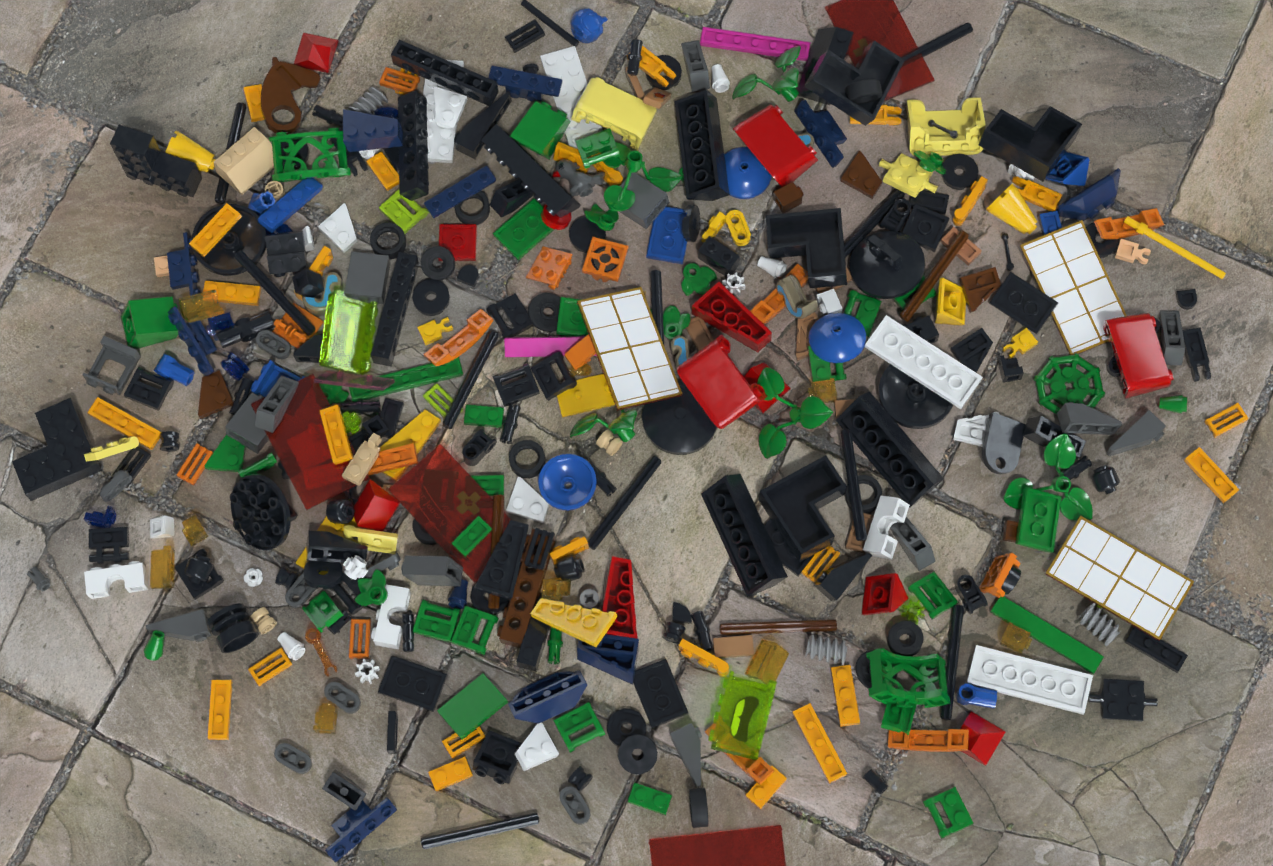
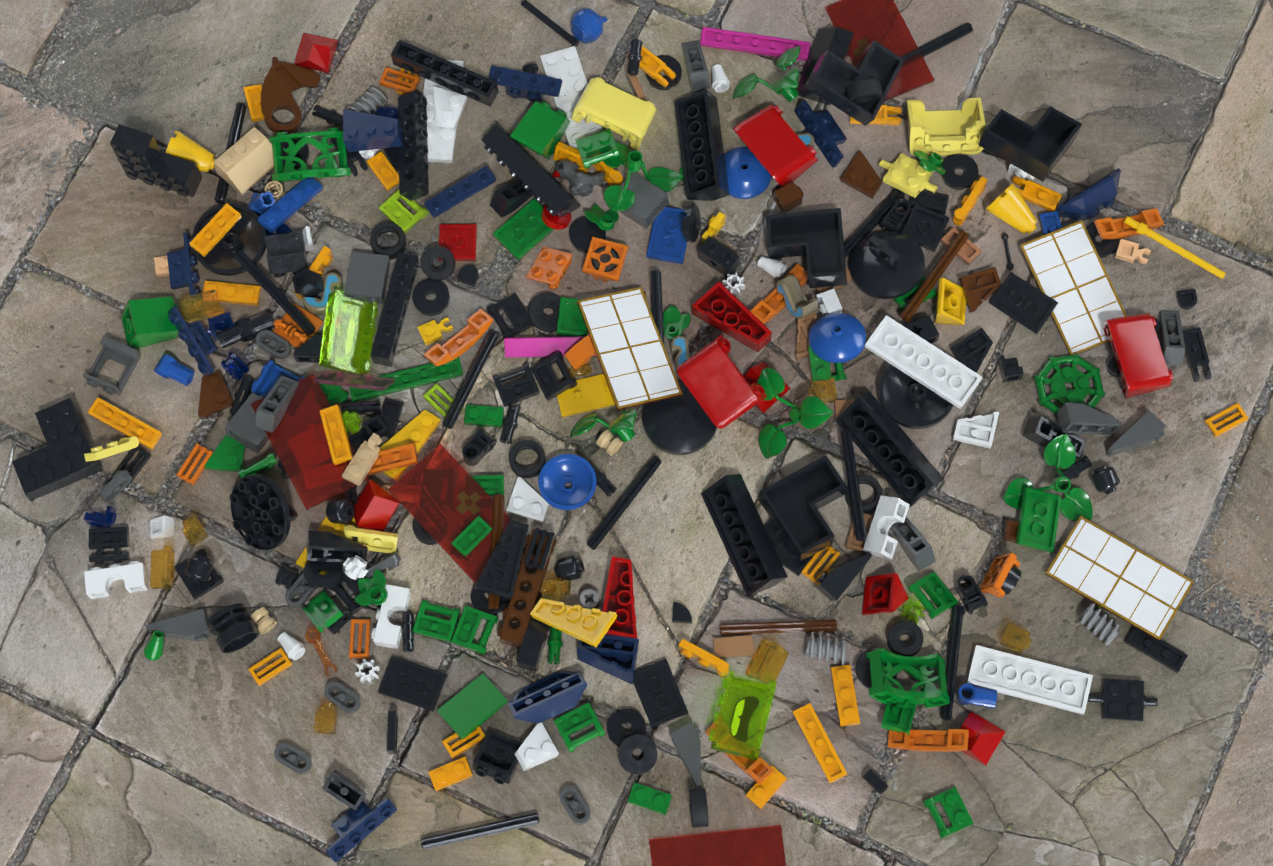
(38, 578): dark grey pin -> none
(147, 394): black plate -> none
(169, 441): black wheel -> none
(220, 709): light orange plate -> none
(253, 572): white plate -> none
(339, 229): white wing -> none
(432, 570): dark grey brick -> none
(458, 596): dark blue cone -> none
(469, 139): black slope -> none
(478, 219): black tyre -> none
(516, 45): black tile -> none
(576, 546): light orange plate -> none
(580, 778): black wheel -> none
(657, 98): medium nougat tile -> none
(673, 632): black wheel -> none
(699, 281): green plate -> none
(699, 333): medium nougat tile -> none
(702, 631): black pin -> none
(738, 229): yellow plate -> none
(867, 311): green plate -> none
(953, 134): black hinge -> none
(1002, 442): tile -> none
(1021, 342): yellow plate -> none
(1047, 634): green tile -> none
(1070, 170): blue slope -> none
(1174, 403): green cone -> none
(1211, 475): light orange plate -> none

